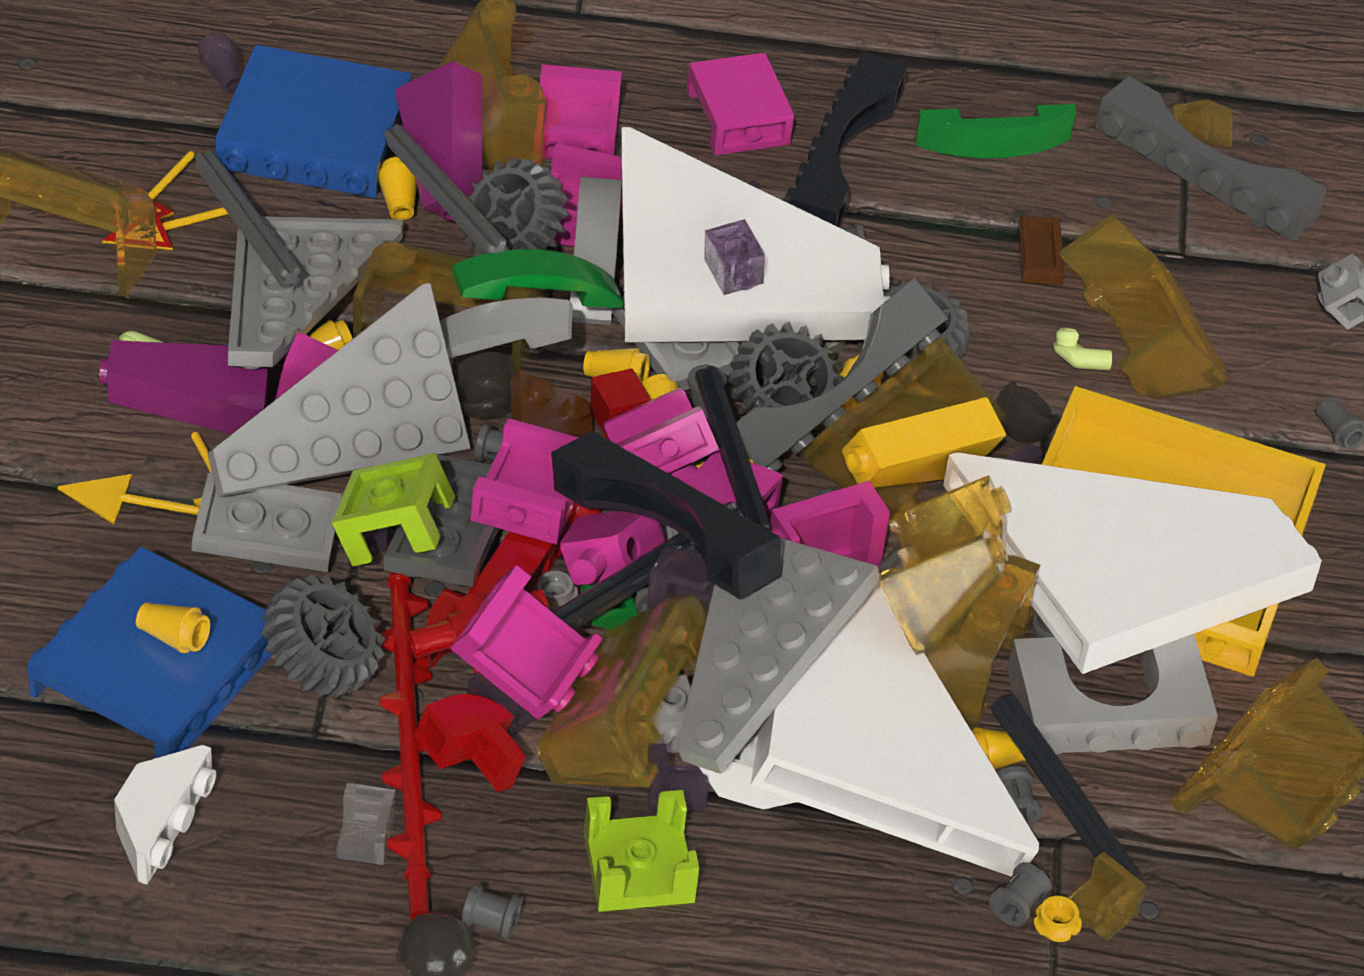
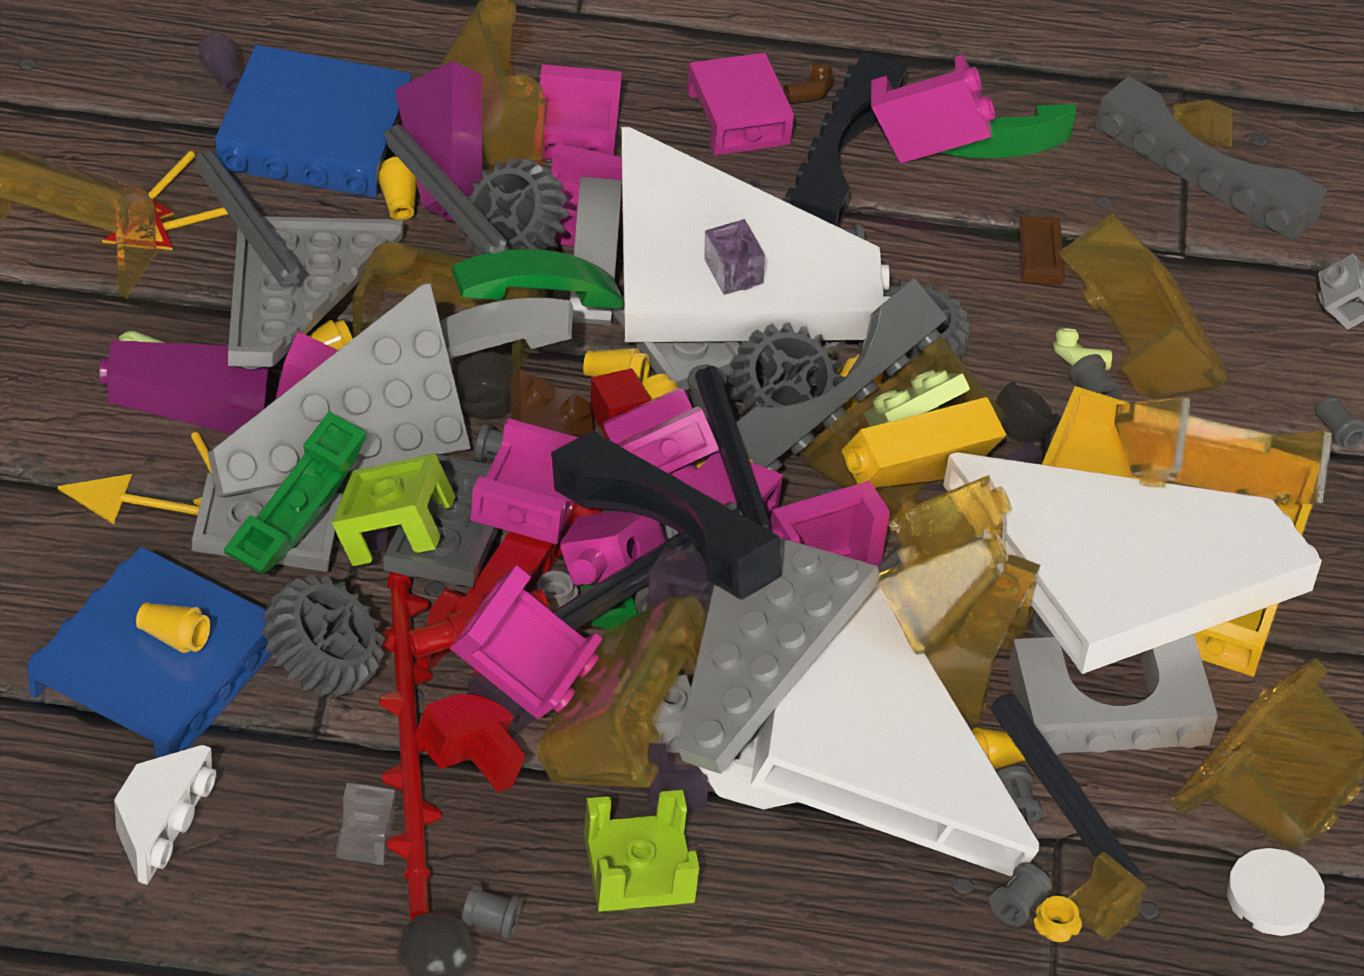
(300, 498): none -> green slope
(814, 87): none -> reddish brown arm
(926, 395): none -> yellowish green plate
(933, 112): none -> dark pink panel
(1091, 375): none -> dark grey bush
(1194, 452): none -> clear yellow windscreen
(1275, 891): none -> white tile

